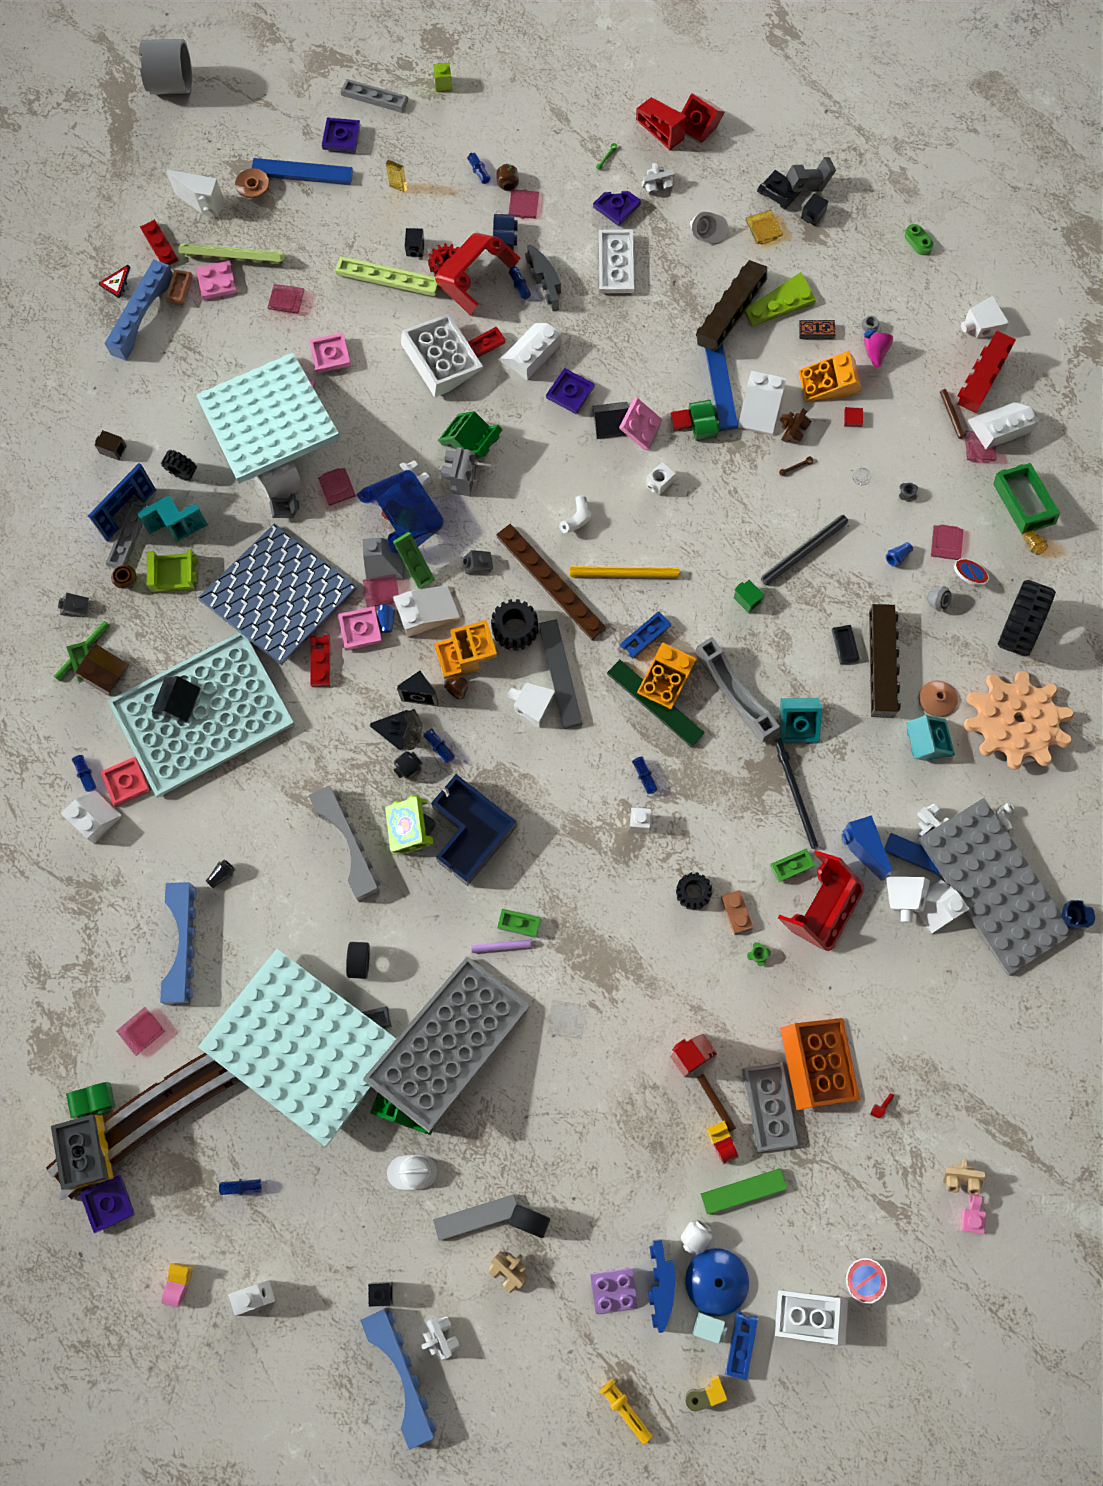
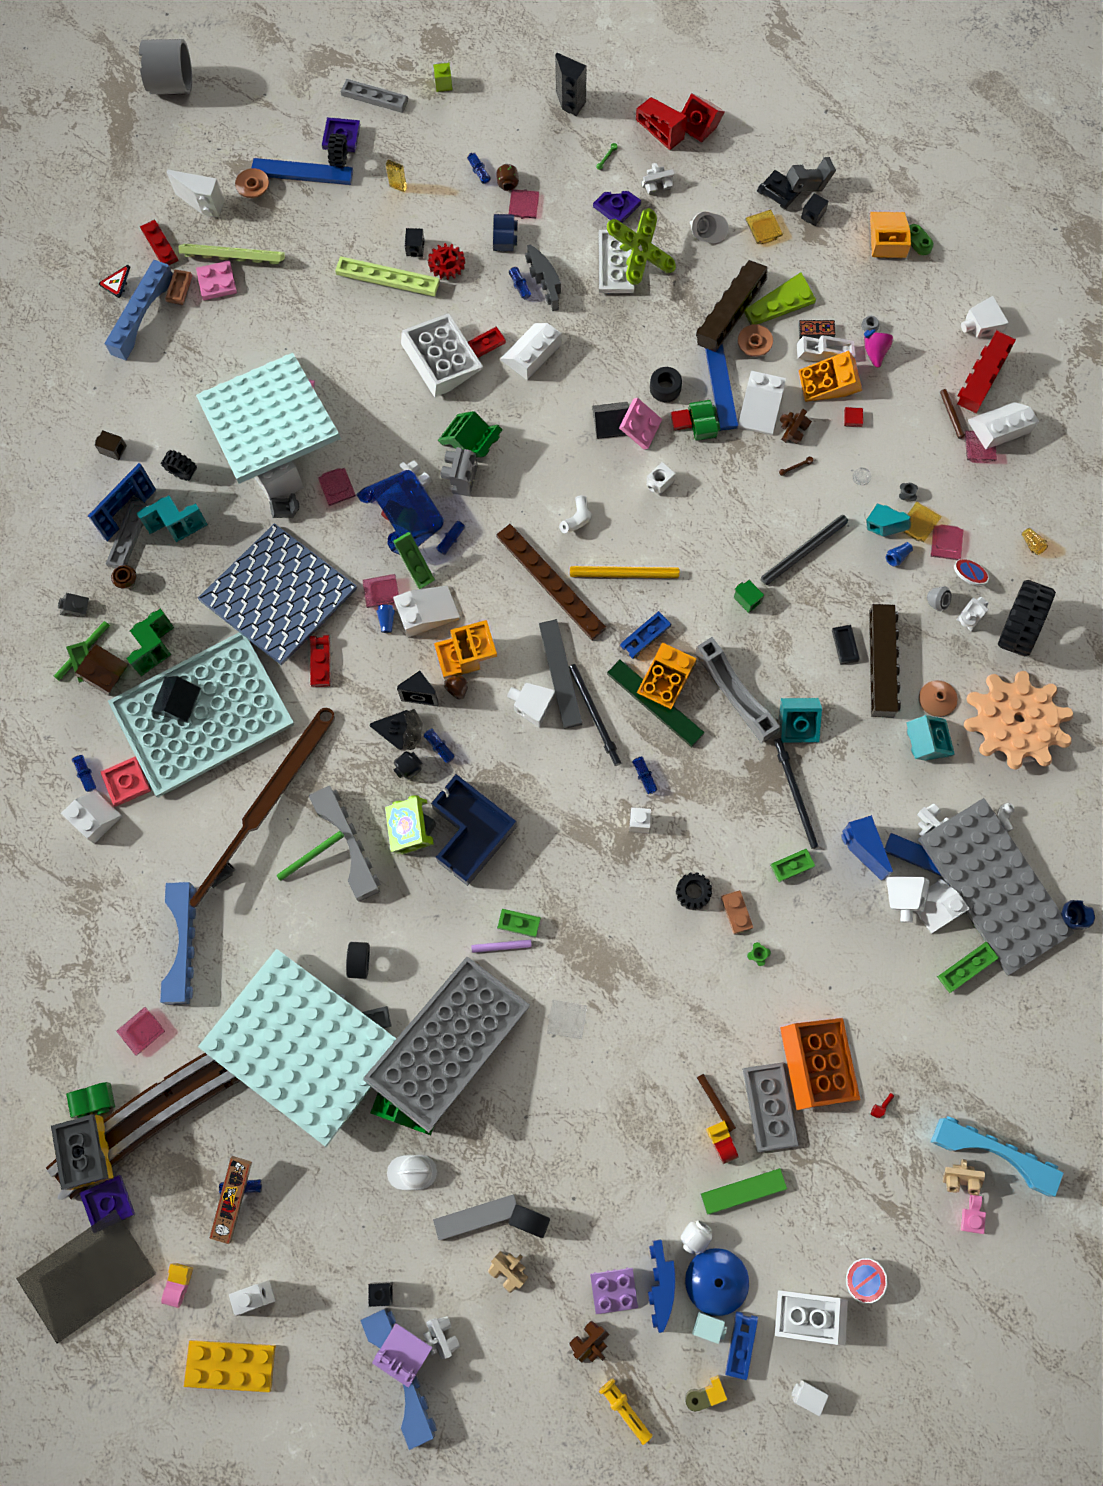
(86, 1276): none -> clear smoke piece
(148, 636): none -> green bracket
(171, 571): lime panel -> none
(229, 1366): none -> yellow plate
(230, 1200): none -> tile
(270, 795): none -> reddish brown piece
(286, 298): clear pink piece -> none
(310, 855): none -> bright green bar
(330, 353): bright pink plate -> none
(337, 150): none -> black tyre
(360, 628): bright pink plate -> none
(380, 559): light grey slope -> none
(402, 1355): none -> lavender hinge
(450, 537): none -> clear blue axle
(452, 275): red windscreen -> none
(477, 561): dark grey bracket -> none
(510, 611): black tyre -> none
(570, 83): none -> black slope
(570, 391): dark purple plate -> none
(593, 1344): none -> reddish brown hips
(609, 746): none -> black bar
(632, 240): none -> lime piece
(669, 375): none -> black tyre
(692, 1054): red wedge -> none
(755, 334): none -> nougat dish
(809, 1397): none -> white brick
(823, 348): none -> white slope
(831, 905): red windscreen -> none
(886, 521): none -> teal slope
(889, 234): none -> light orange slope
(922, 522): none -> clear yellow piece
(967, 967): none -> bright green plate
(973, 612): none -> white hips
(1026, 498): green window -> none
(1037, 1175): none -> medium azure arch

